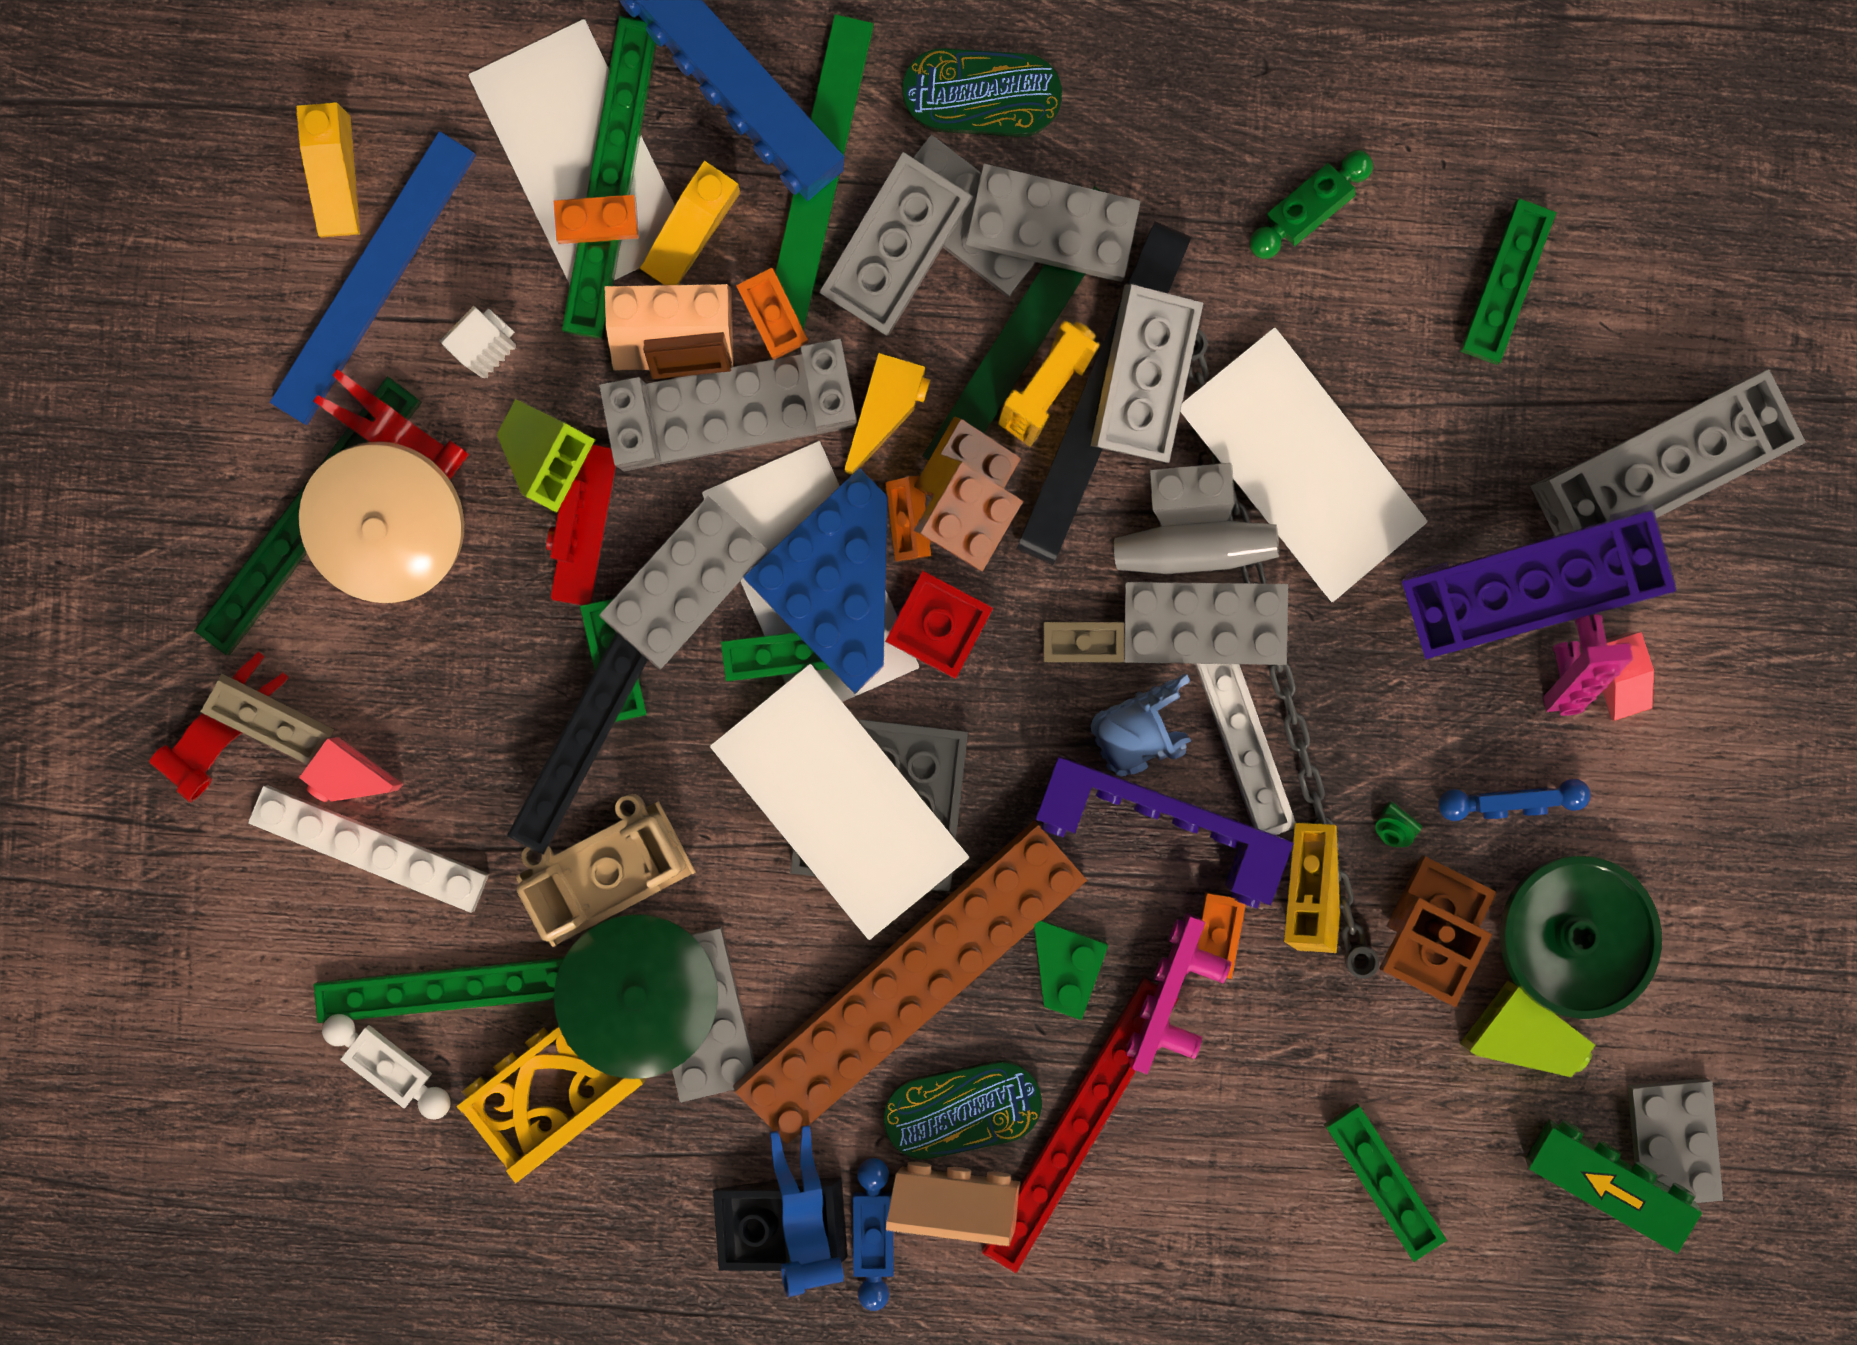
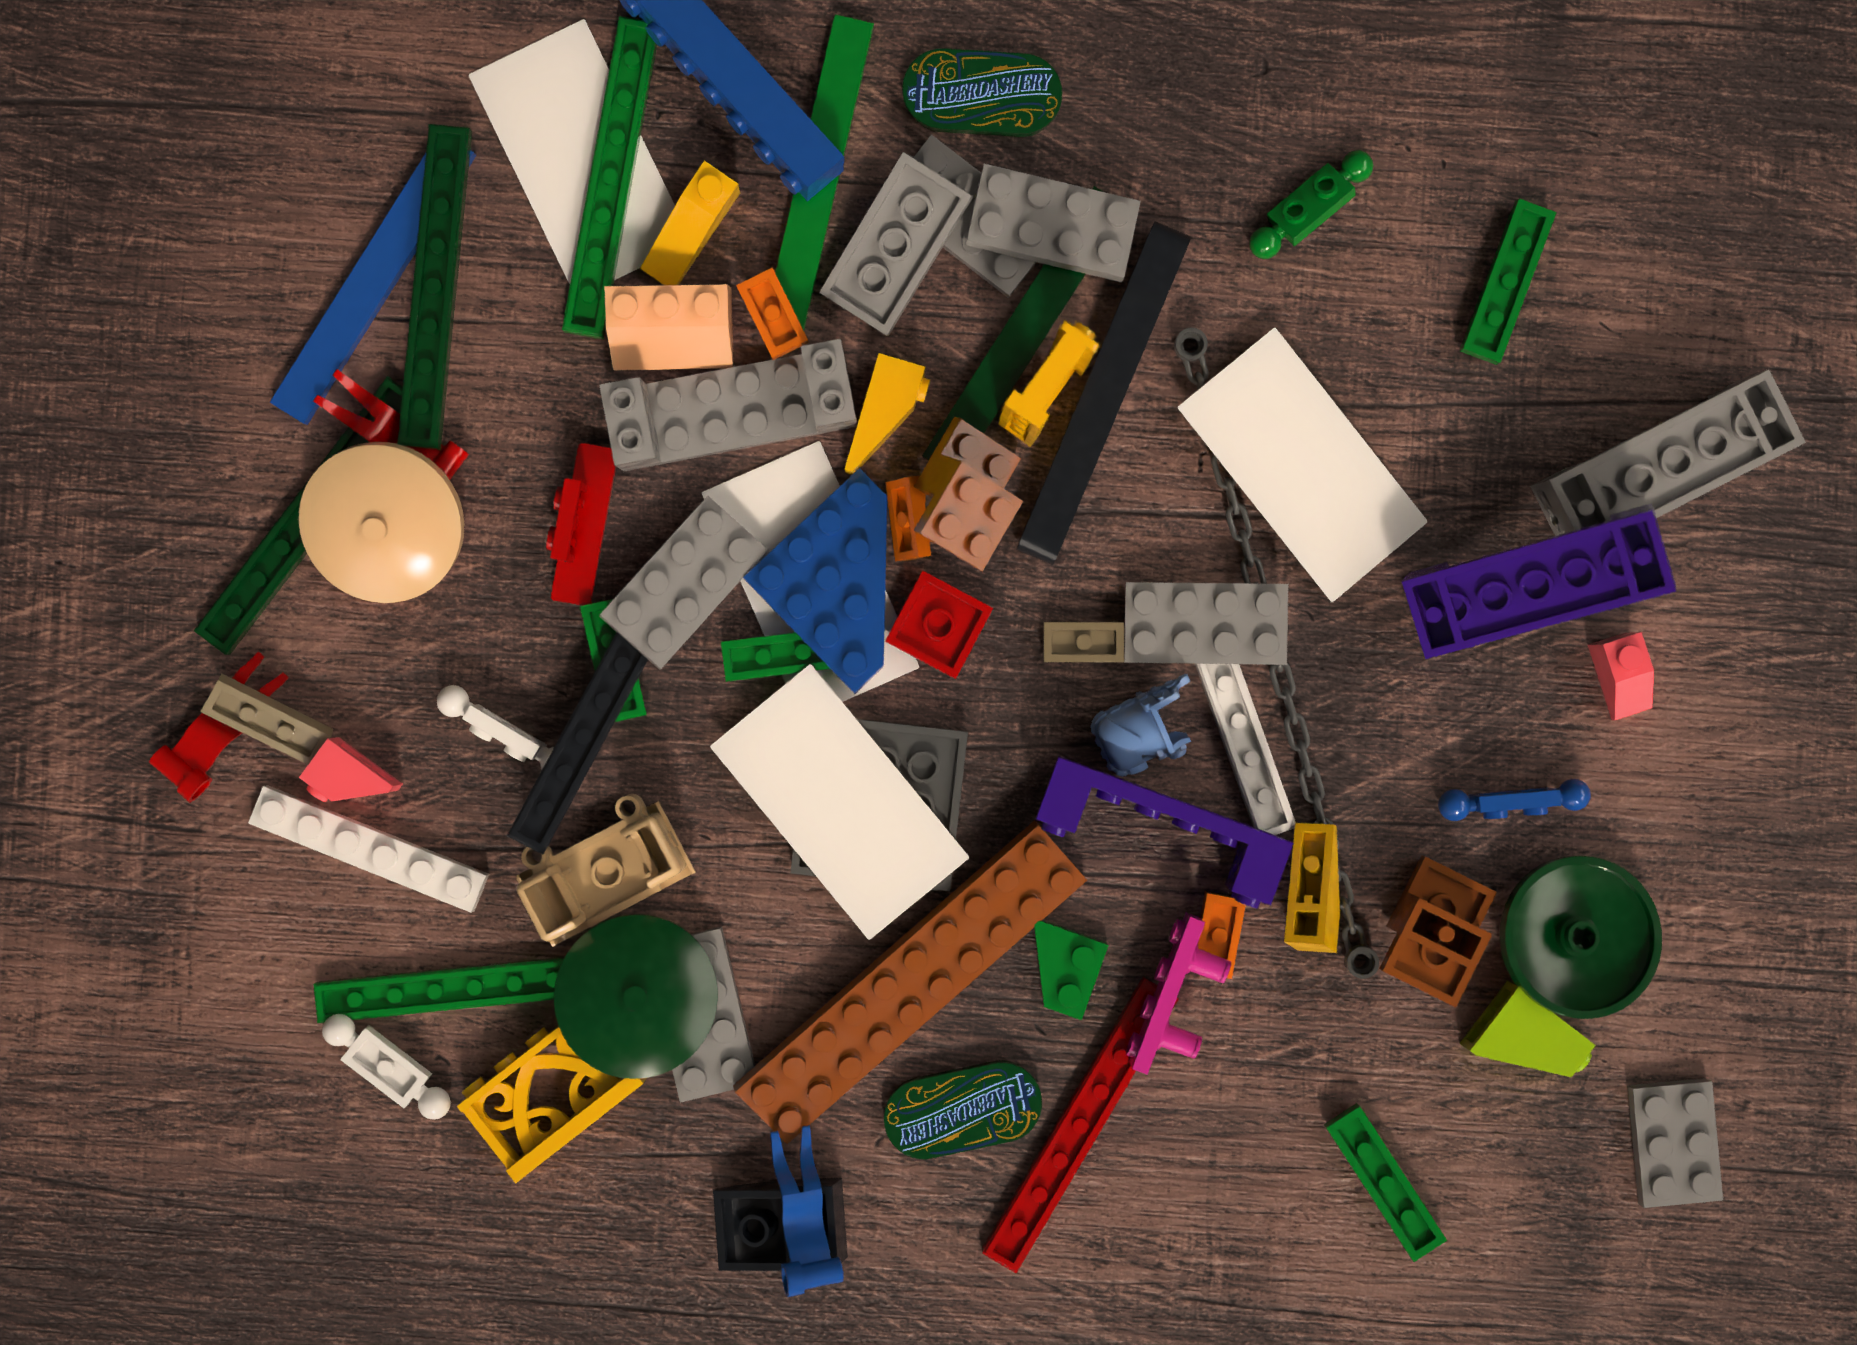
(329, 167): yellow slope -> none
(434, 286): none -> dark green tile
(479, 341): white brick -> none
(485, 724): none -> white plate
(542, 453): lime slope -> none
(596, 219): orange plate -> none
(687, 355): reddish brown tile -> none
(871, 1241): blue plate -> none
(954, 1204): light nougat slope -> none
(1146, 373): light grey plate -> none
(1195, 526): light grey plate -> none
(1396, 826): green plate -> none
(1587, 673): dark pink plate -> none
(1613, 1185): green brick -> none

